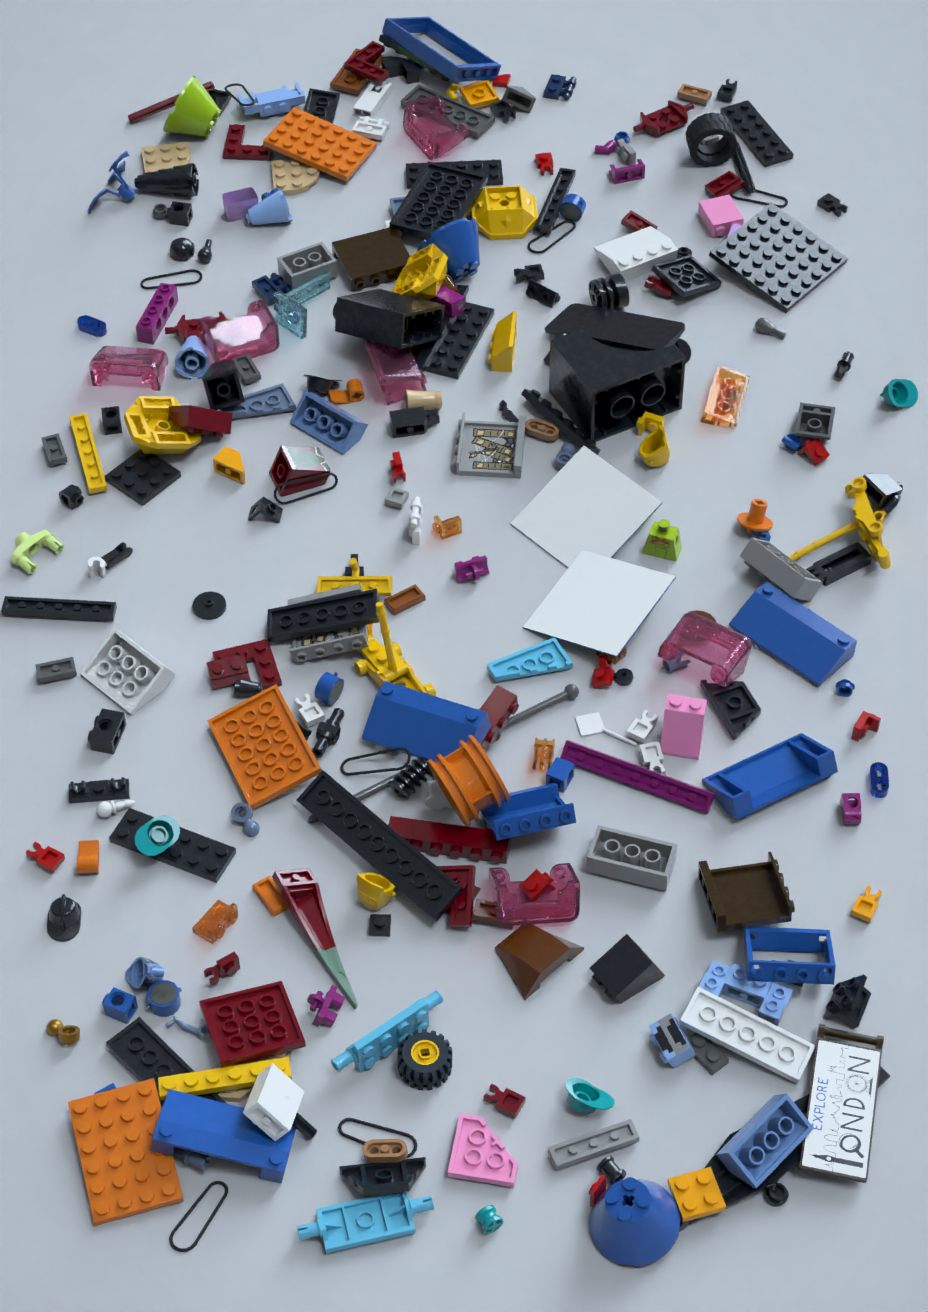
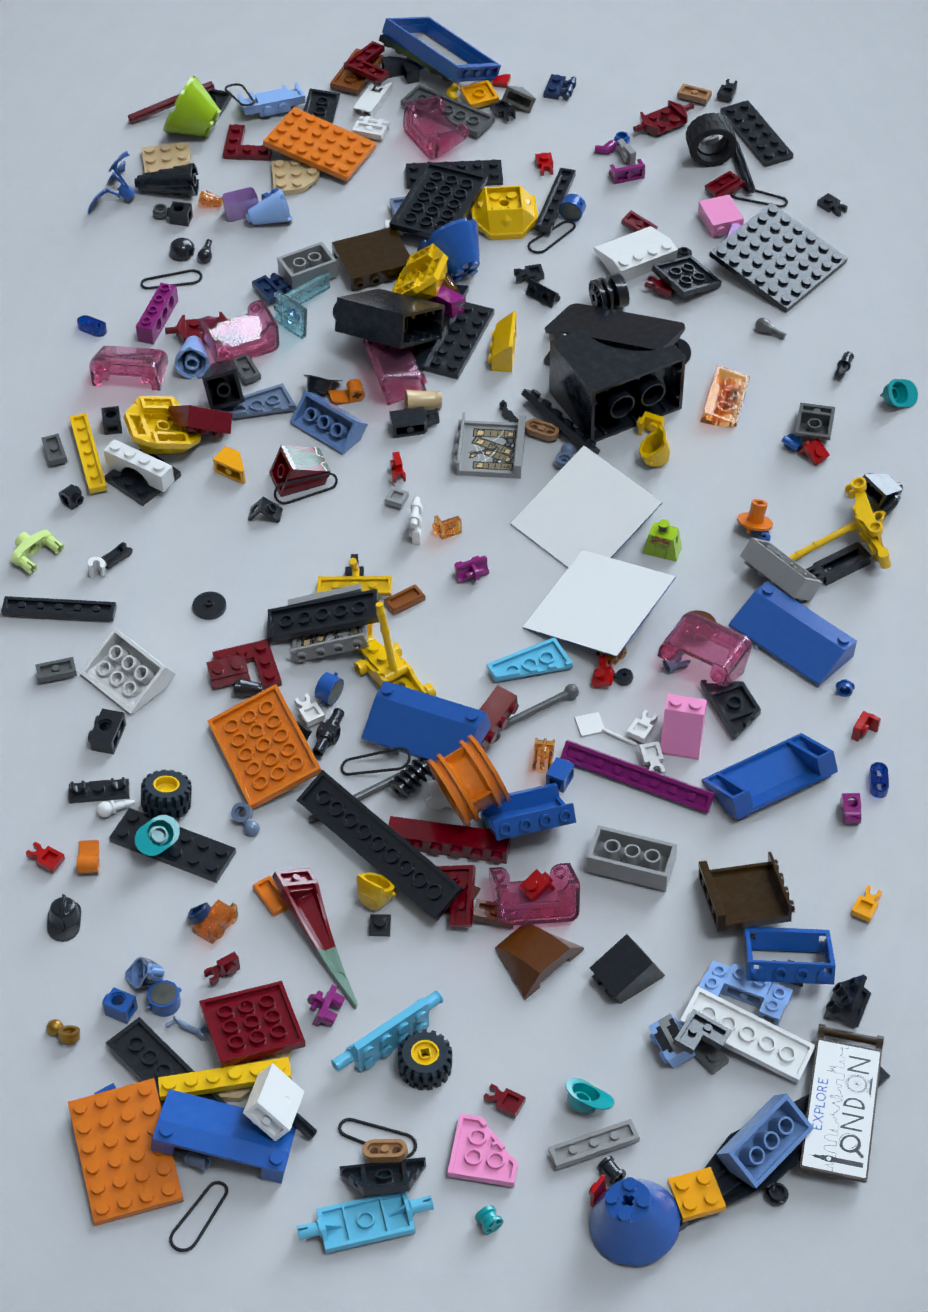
(155, 471): none -> white arch
(166, 794): none -> black wheel
(199, 913): none -> dark blue tile
(210, 199): none -> clear orange cone
(699, 1028): none -> plate

